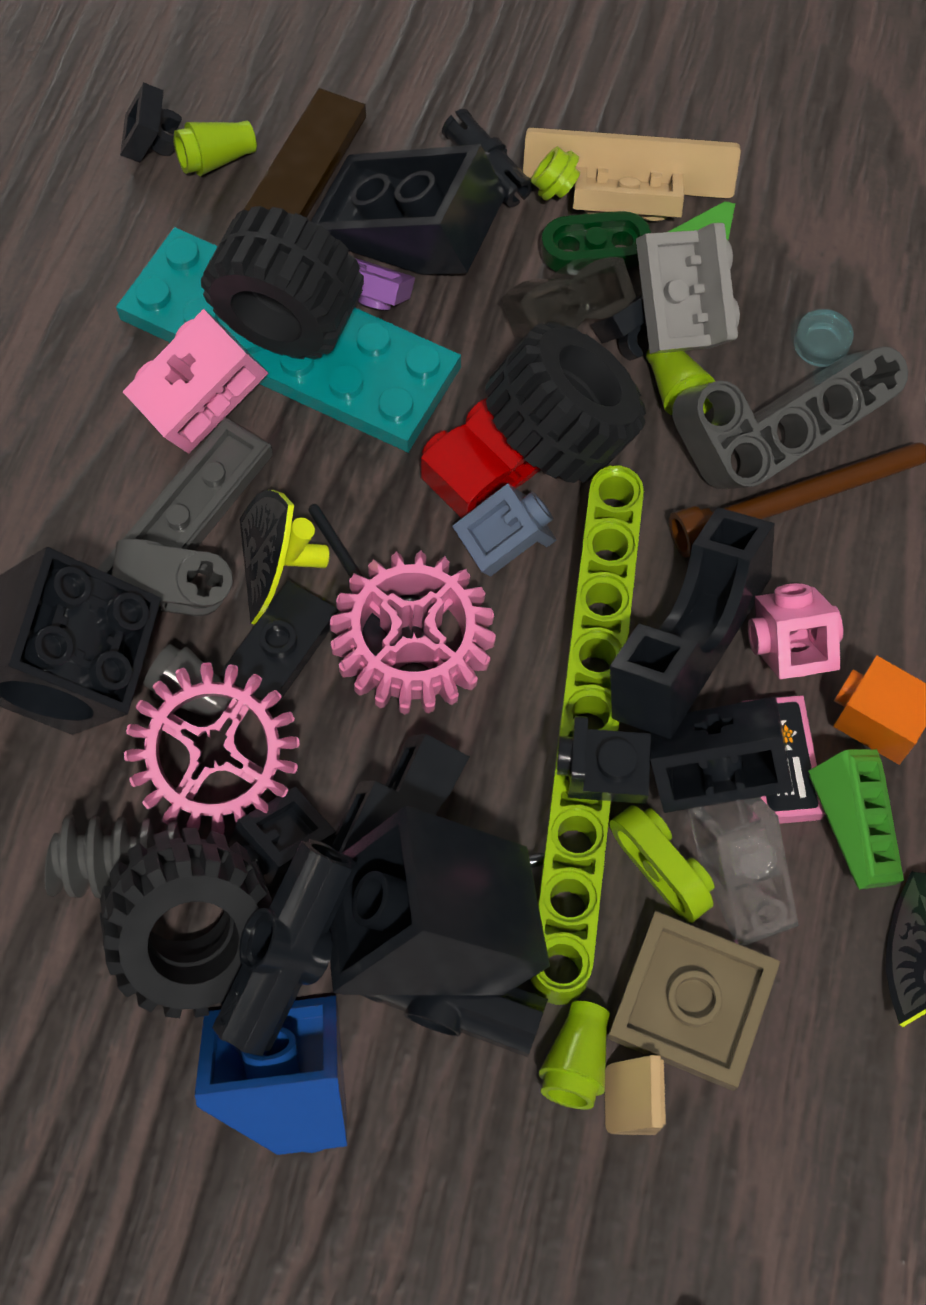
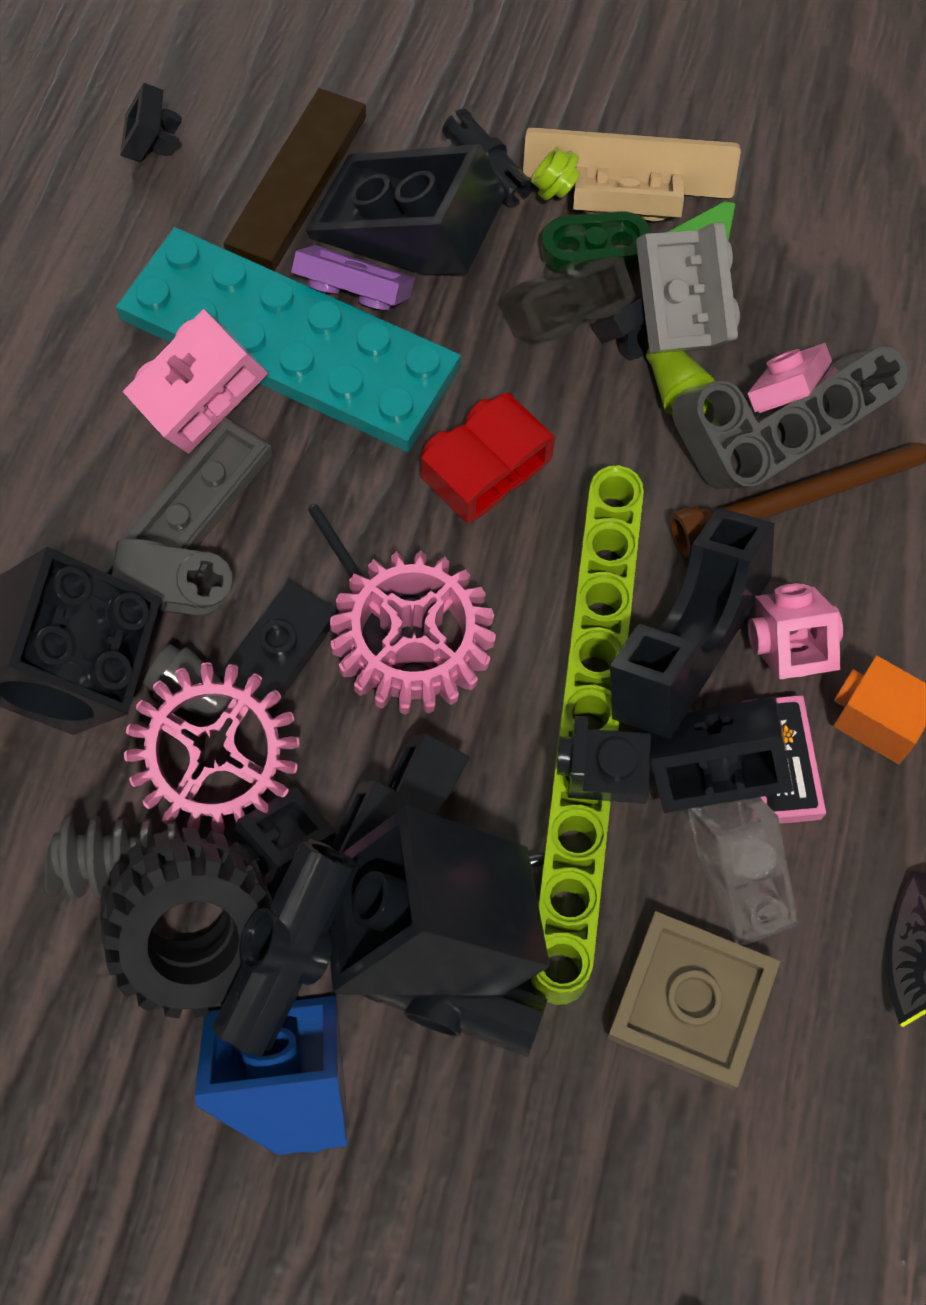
(210, 145): lime cone -> none
(274, 542): shield -> none
(282, 282): black tyre -> none
(504, 528): sand blue bracket -> none
(565, 402): black tyre -> none
(577, 1059): lime cone -> none
(635, 1096): tan slope -> none
(679, 881): lime plate -> none
(789, 377): none -> bright pink plate
(823, 337): clear light blue tile -> none
(860, 815): bright green slope -> none

